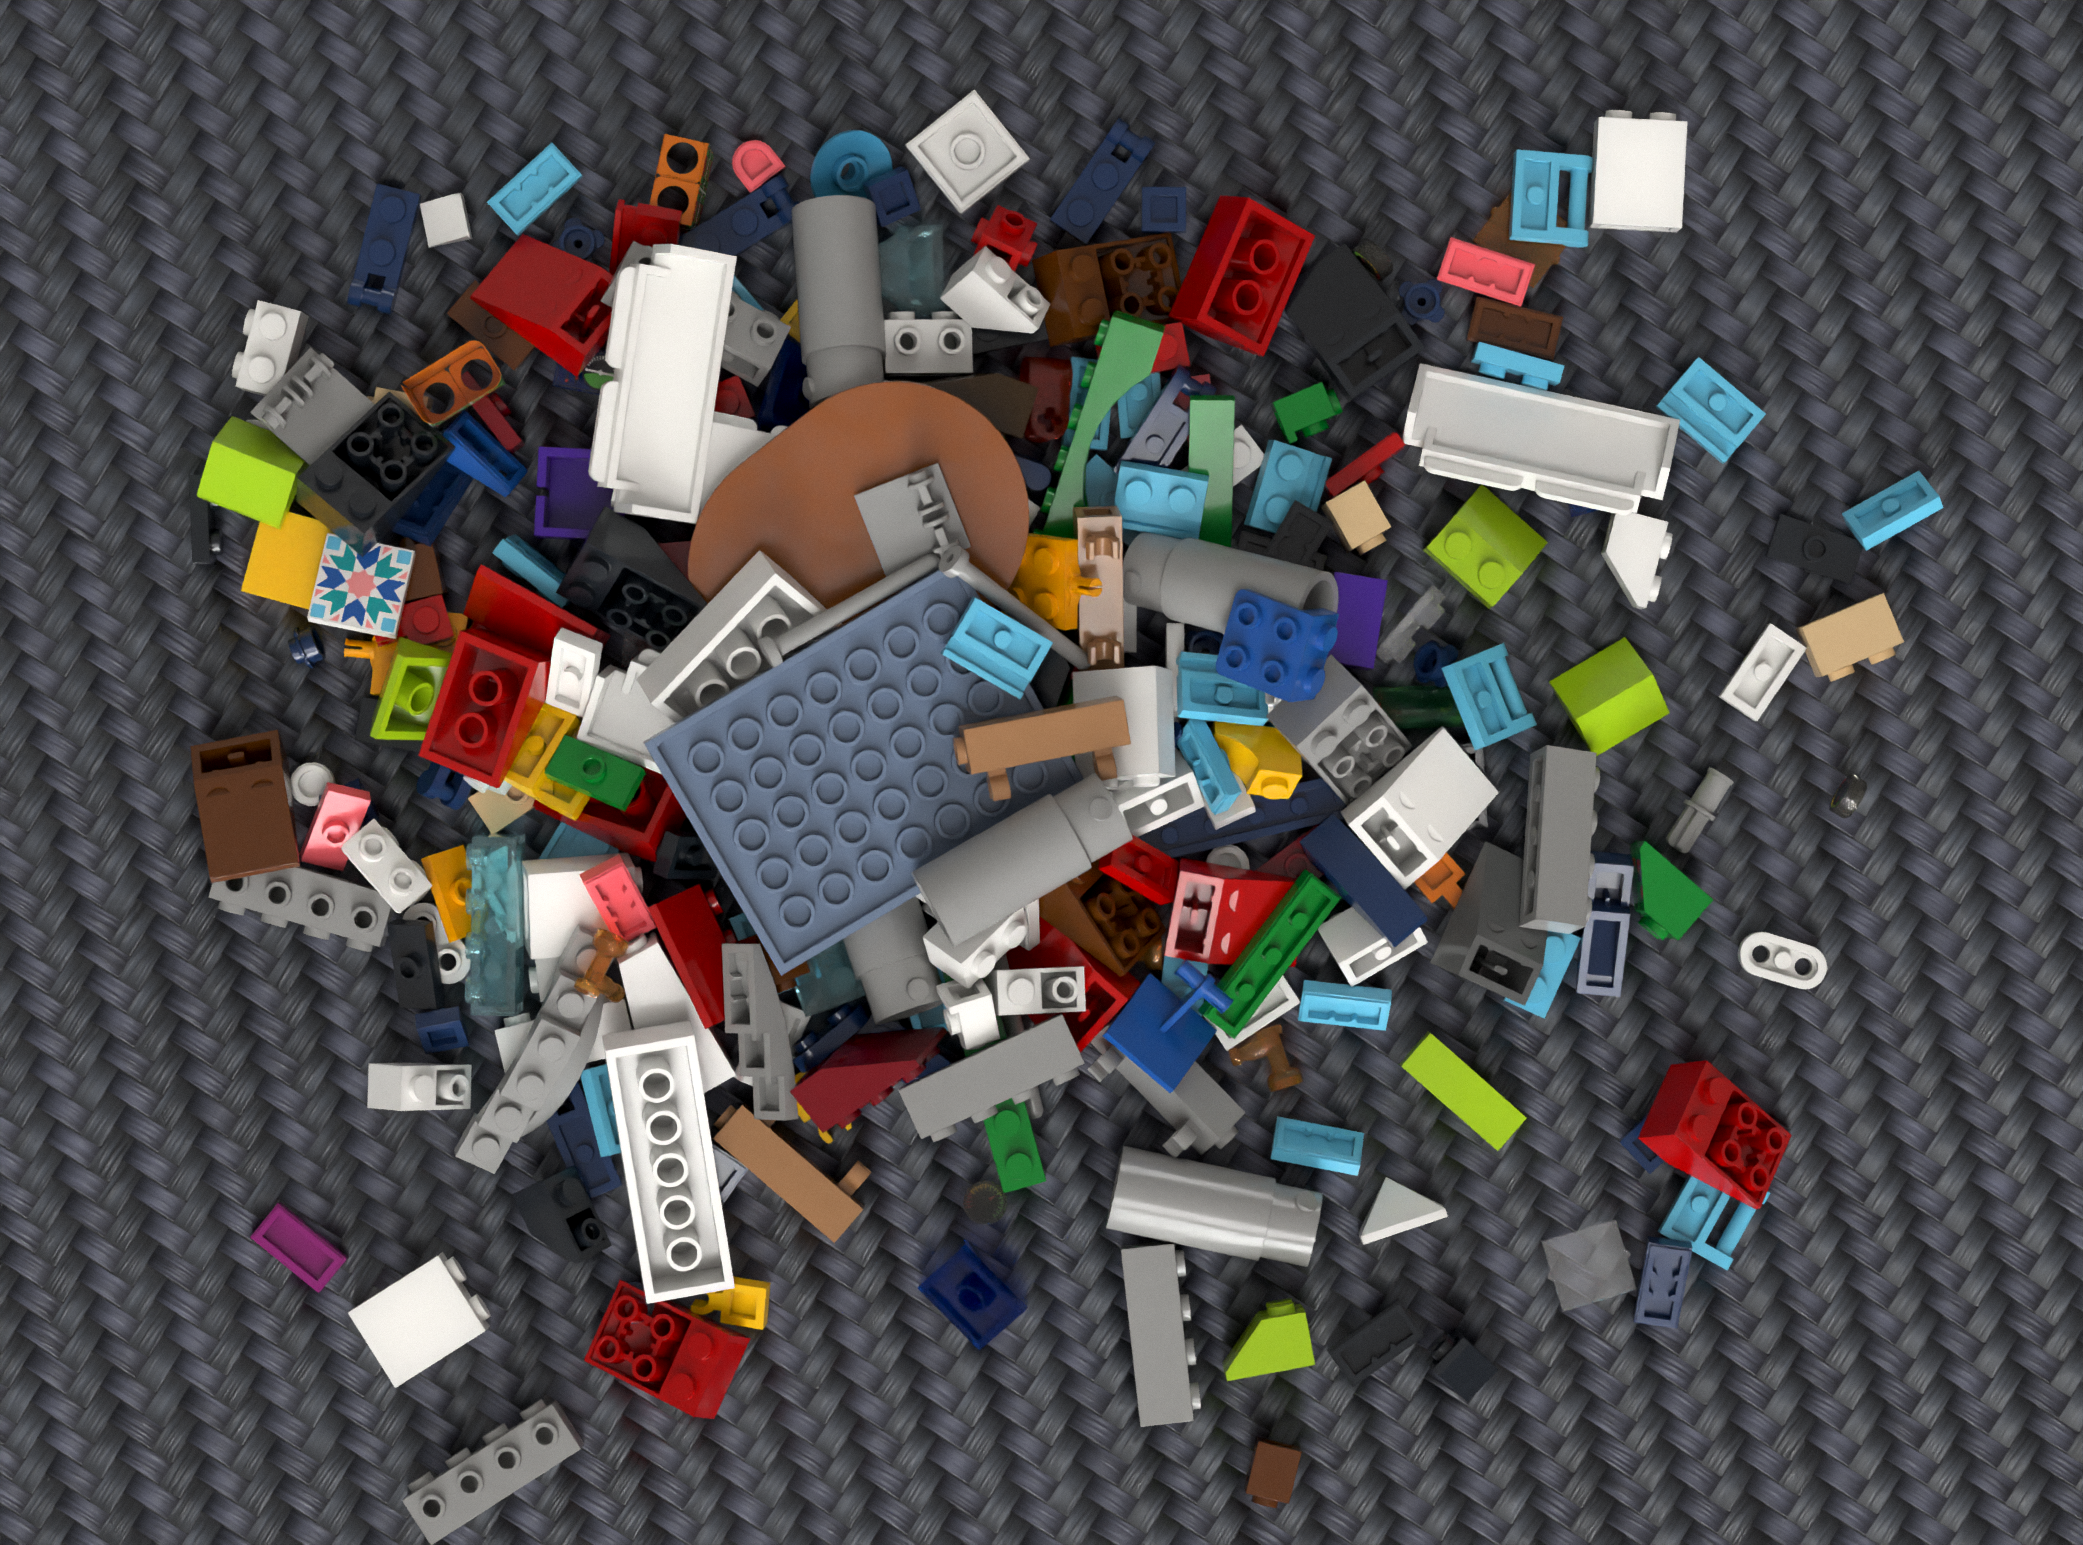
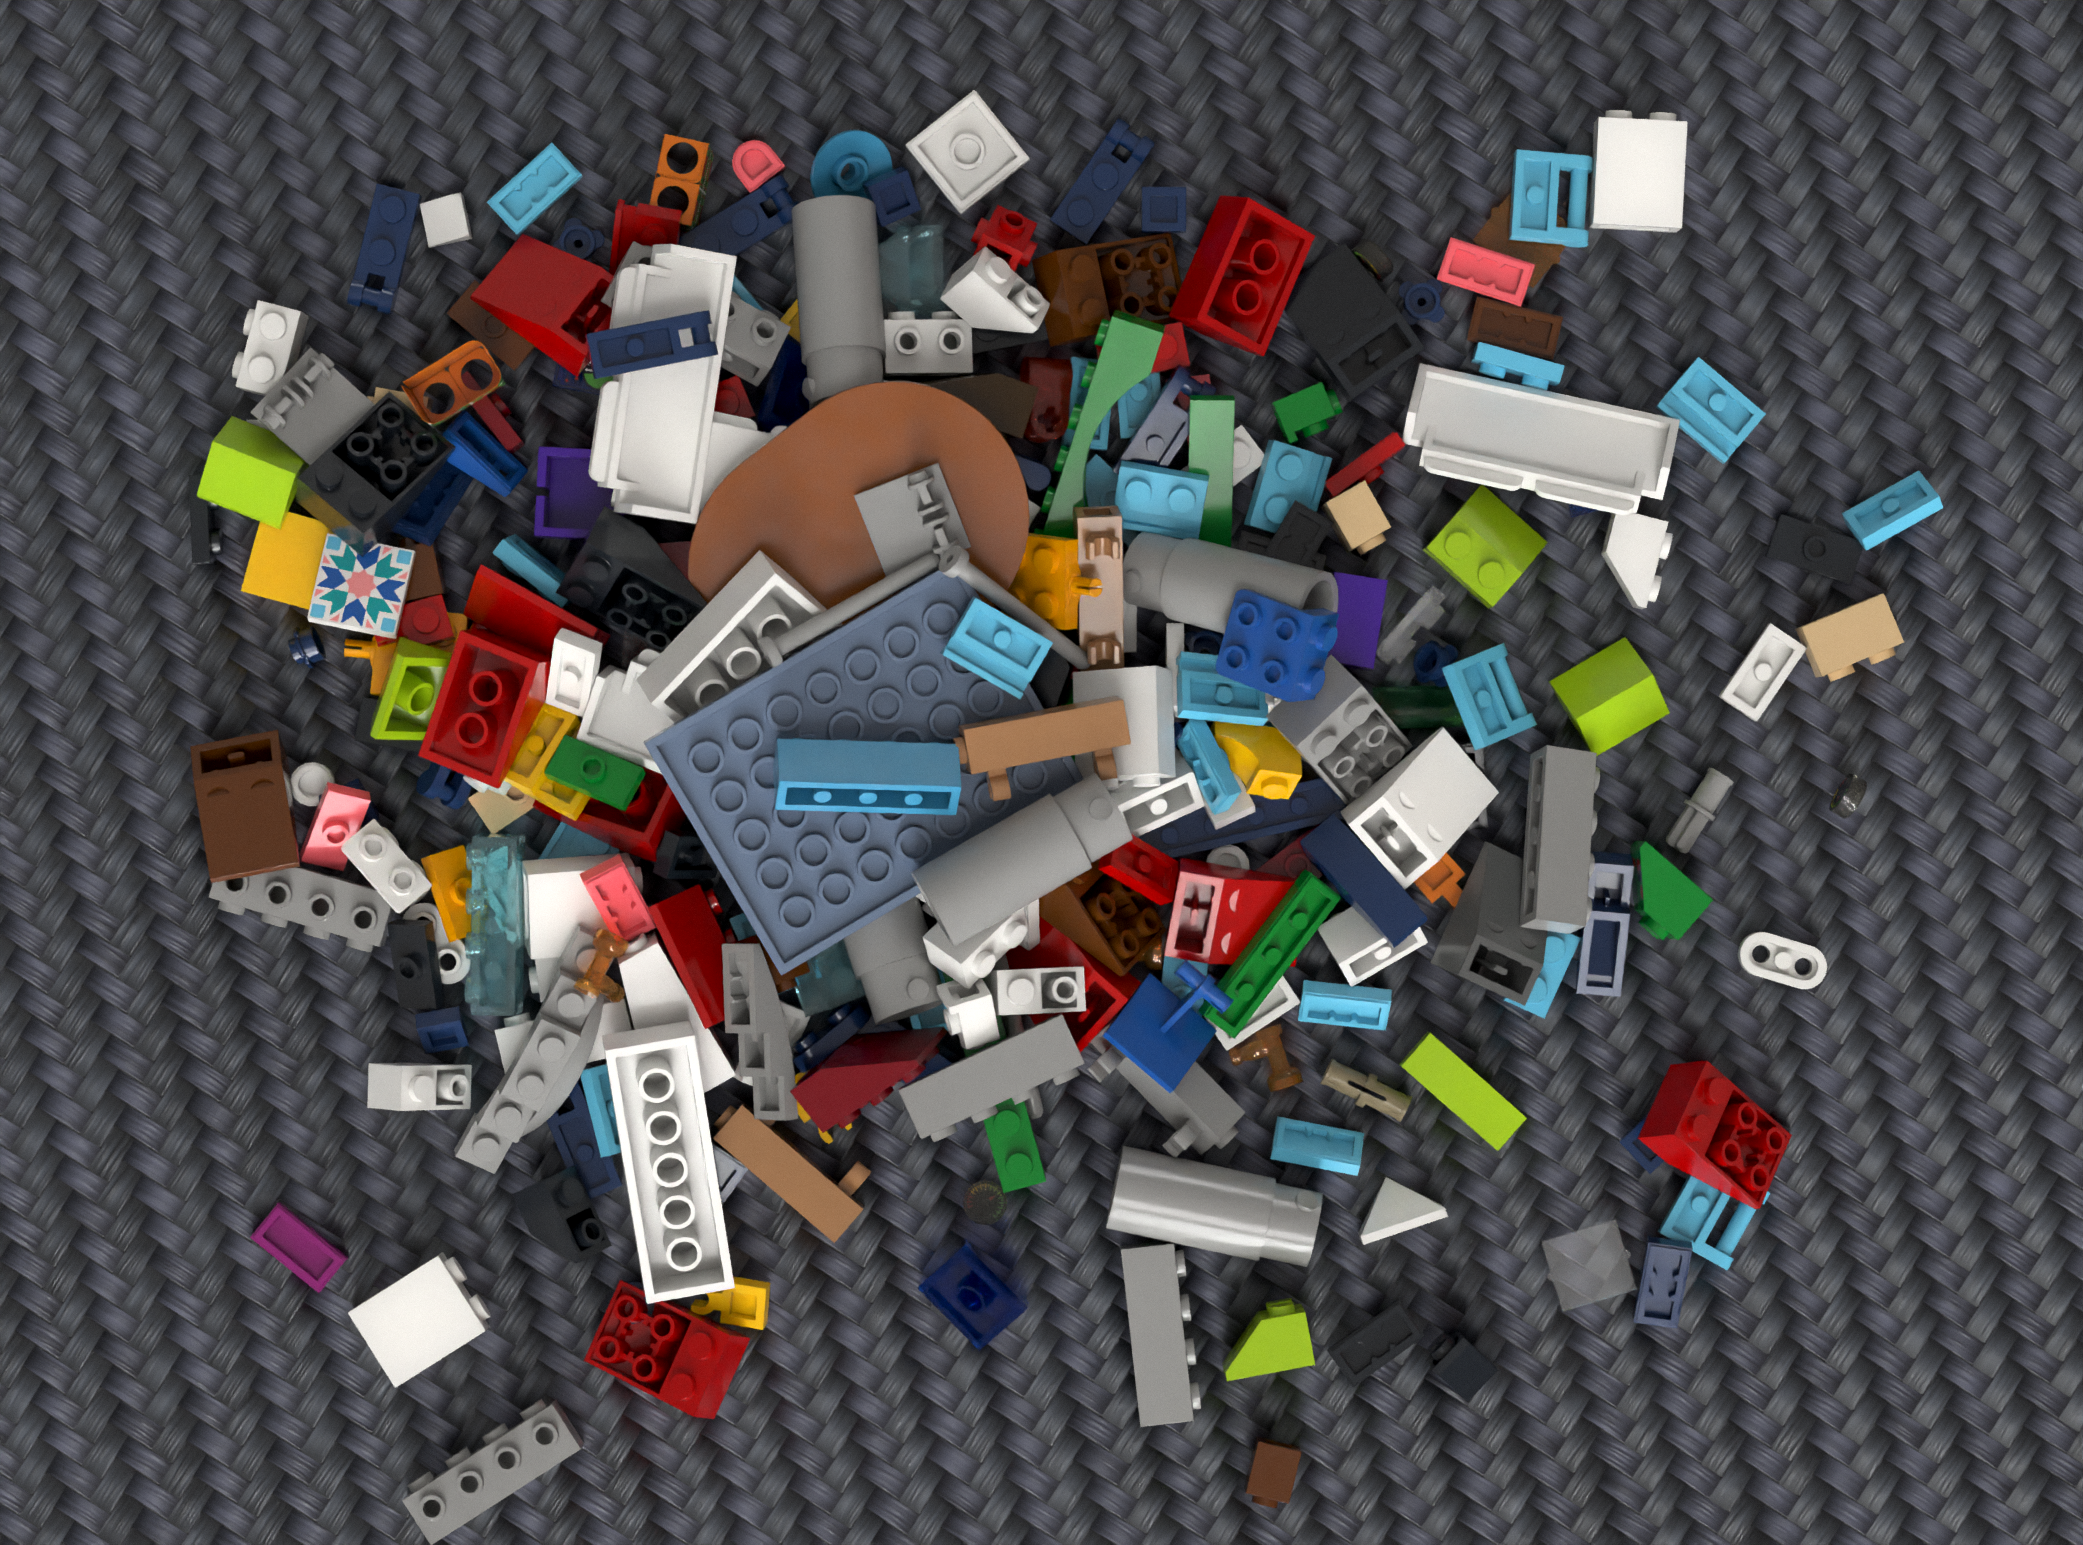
(649, 345): none -> dark blue plate
(866, 776): none -> dark azure brick
(1394, 1102): none -> dark tan pin

